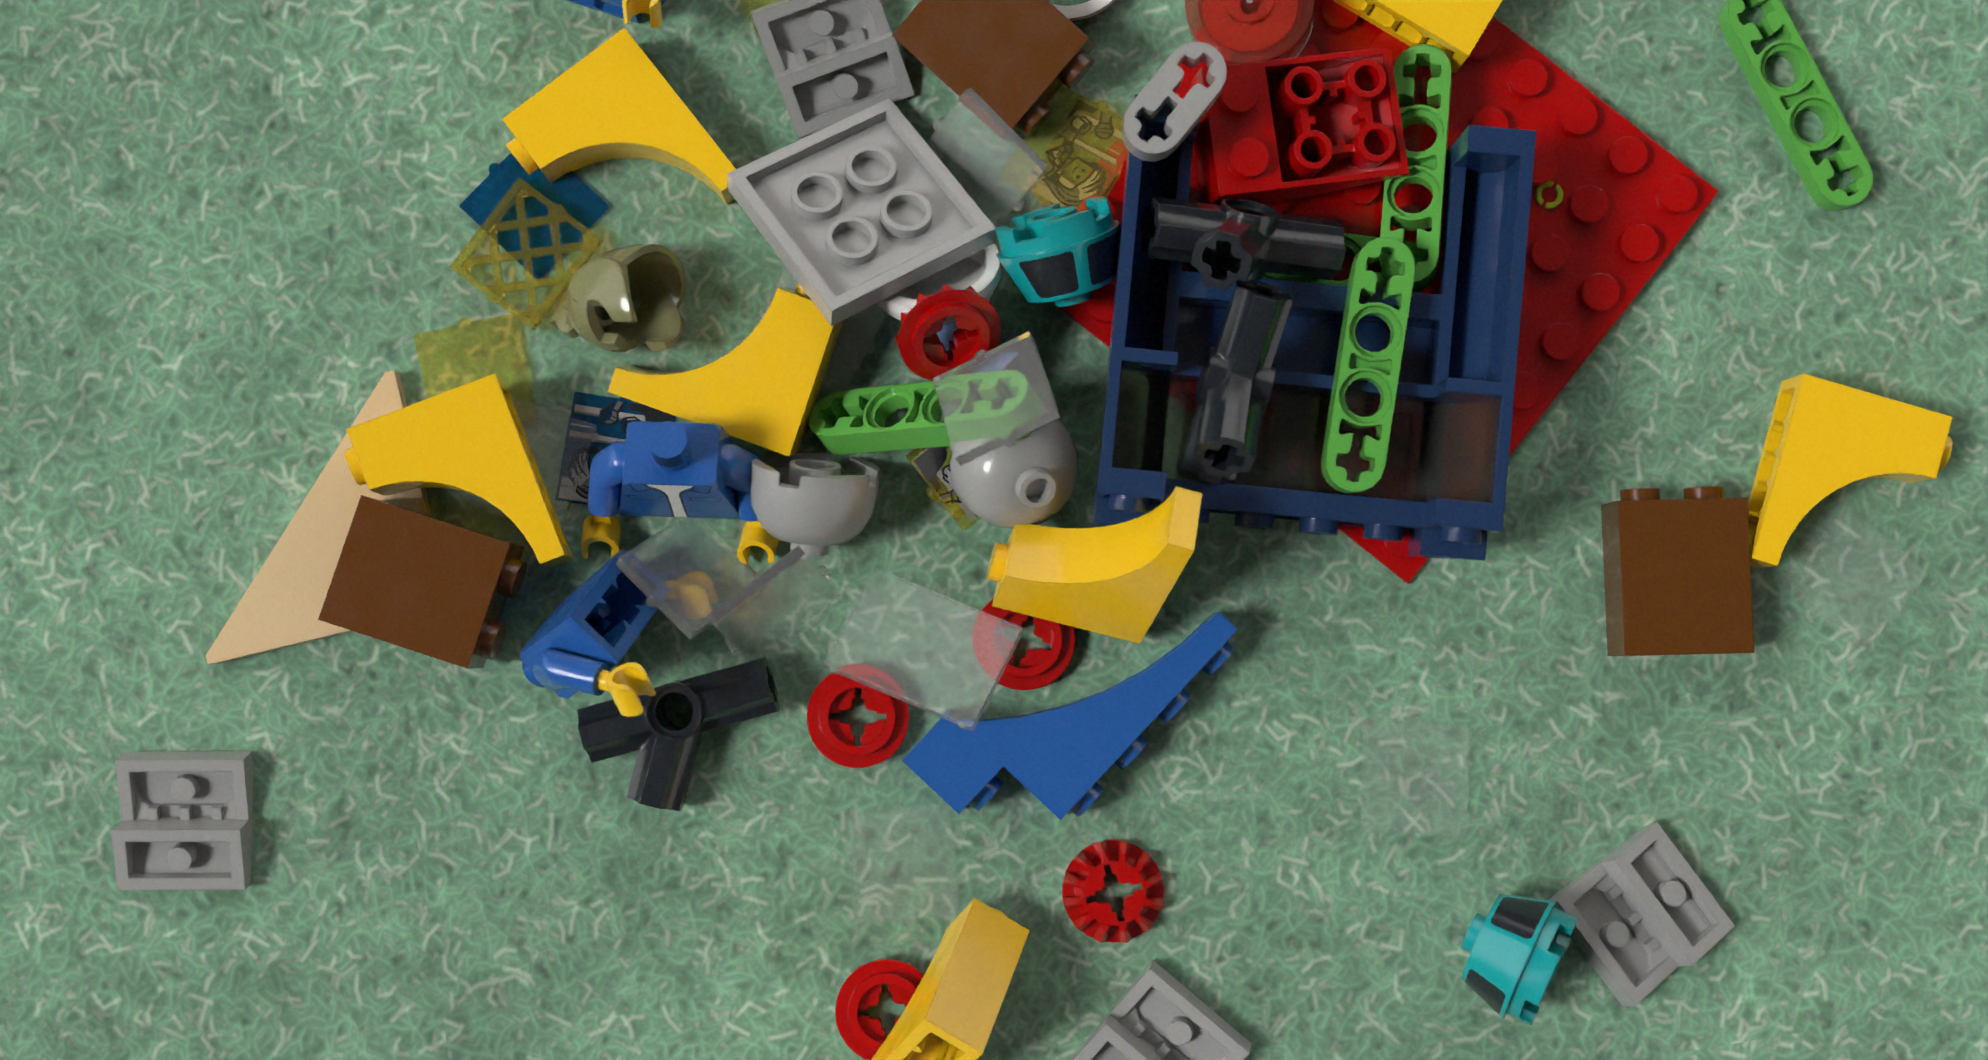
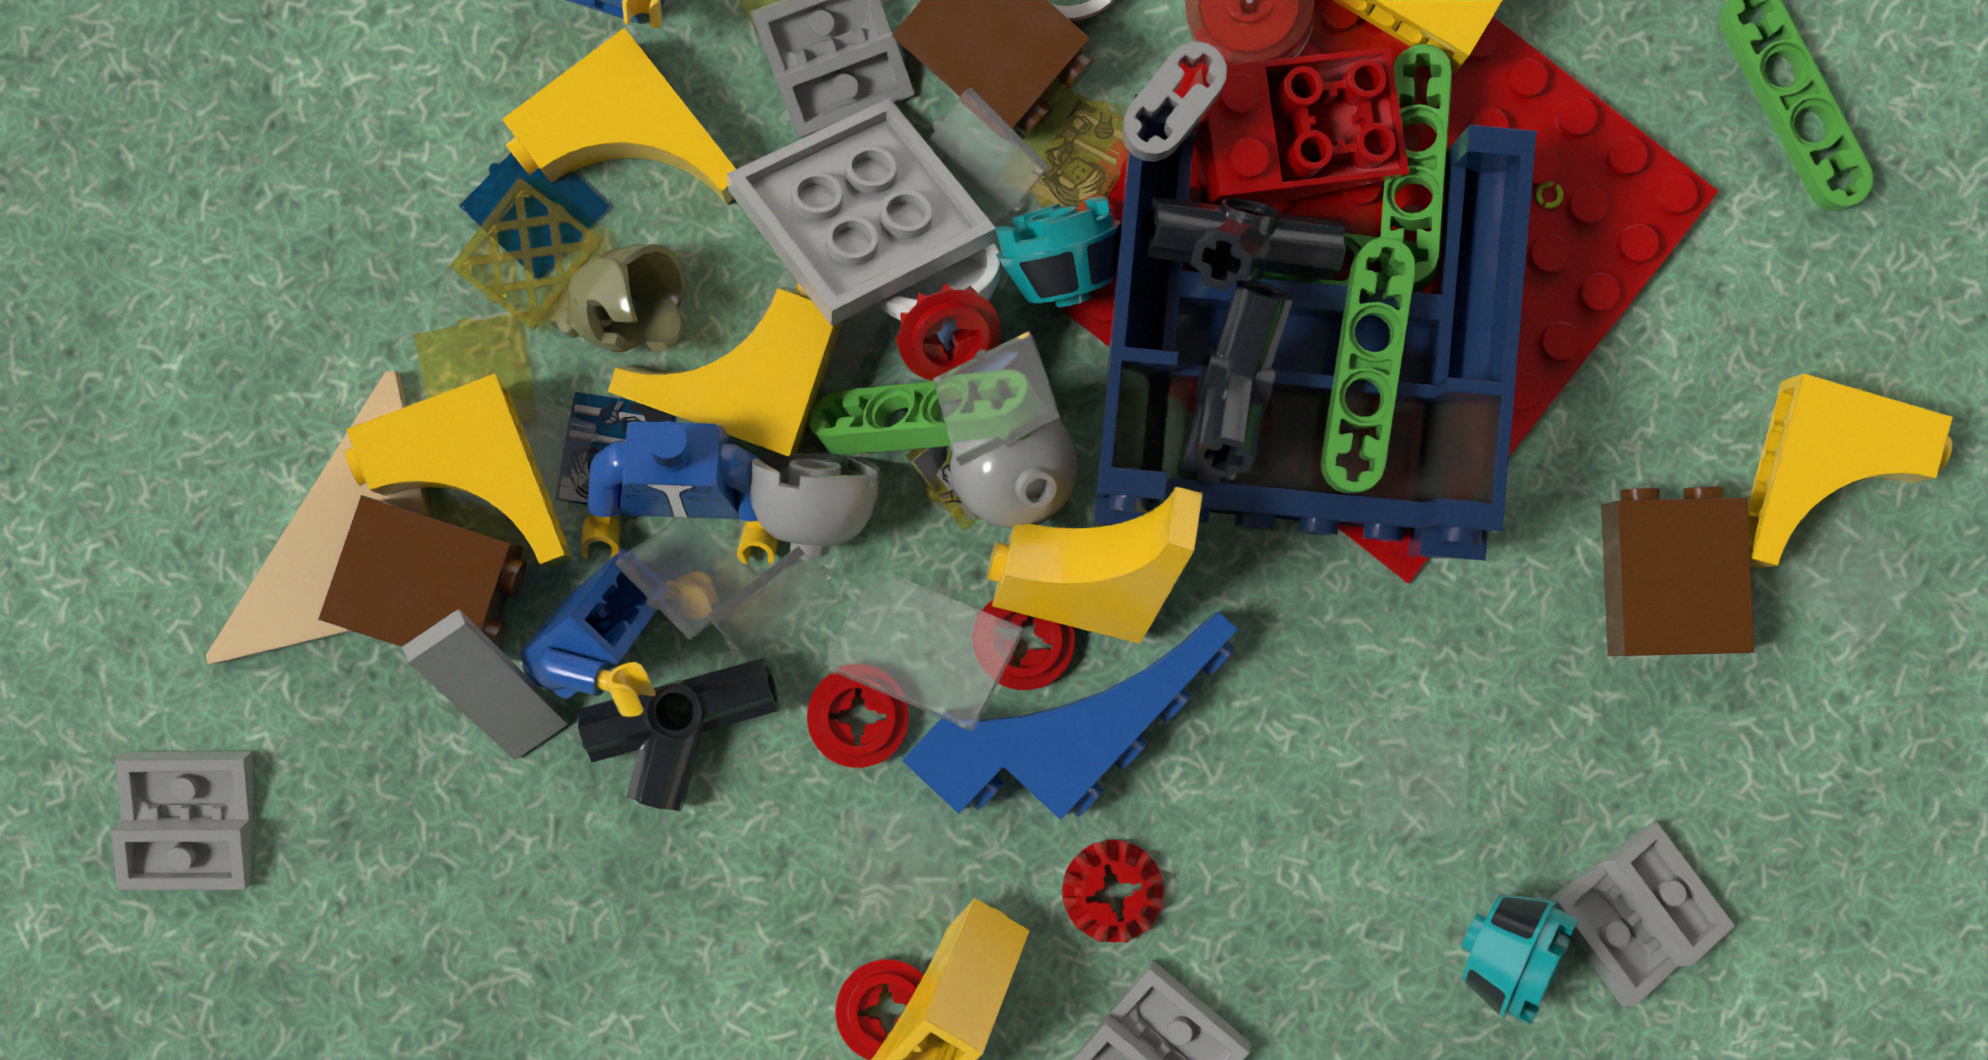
(484, 684): none -> light grey tile

